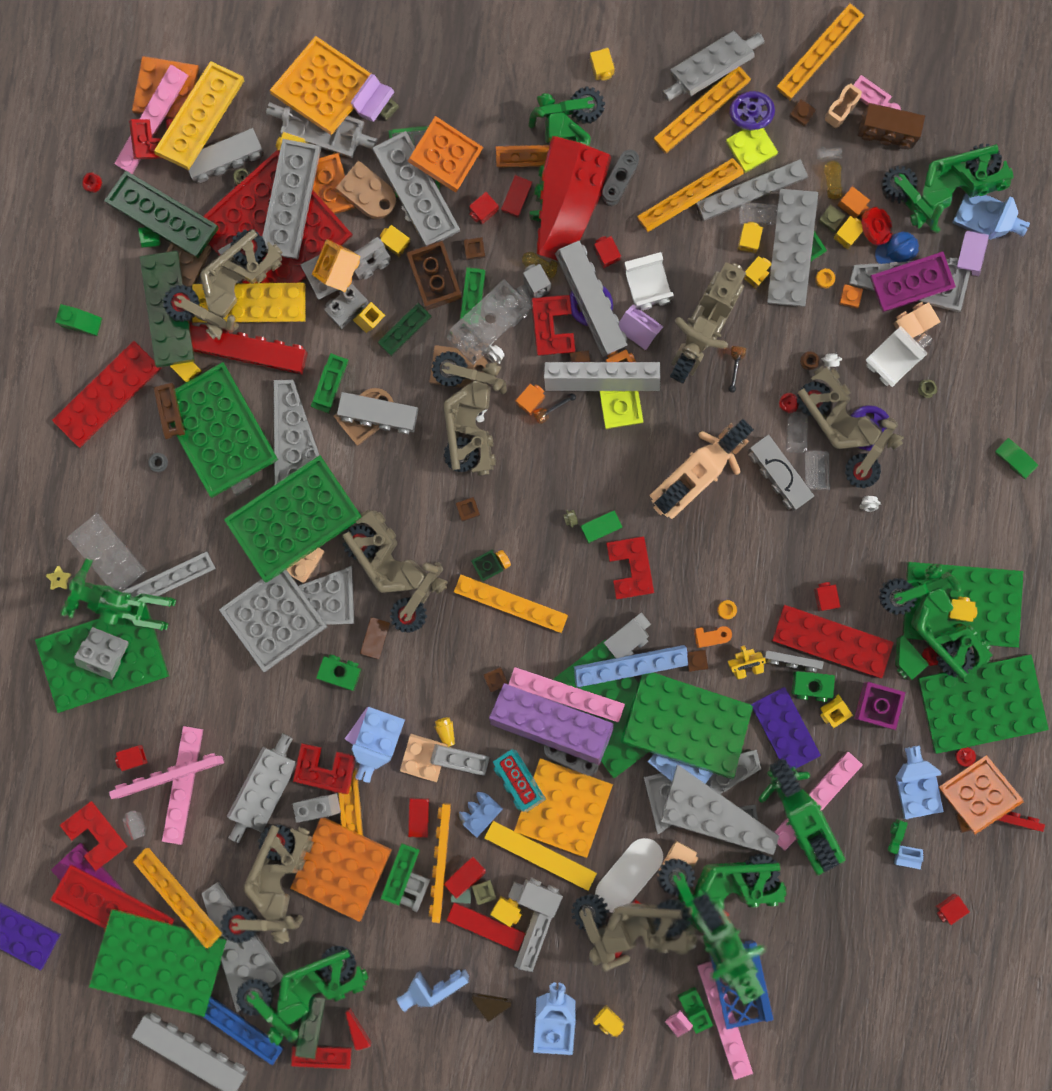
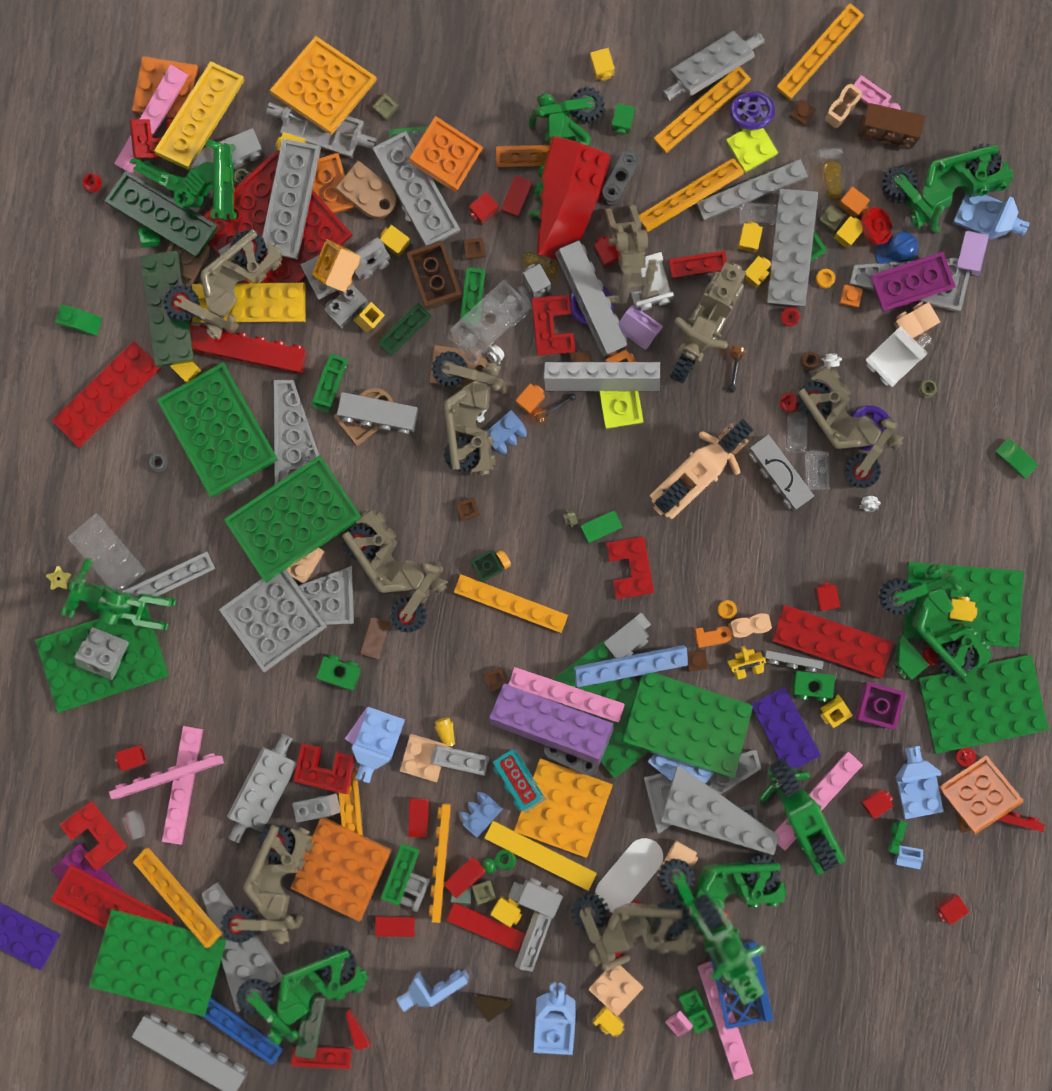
(169, 410): reddish brown plate -> none
(200, 181): none -> green piece
(371, 98): lavender panel -> none
(395, 926): none -> red tile
(491, 865): none -> green plate
(504, 431): none -> medium blue plate
(616, 989): none -> light nougat plate
(622, 119): none -> green brick
(631, 243): none -> dark tan piece
(697, 264): none -> red plate
(745, 626): none -> light nougat brick
(790, 316): none -> red tile
(877, 803): none -> red brick

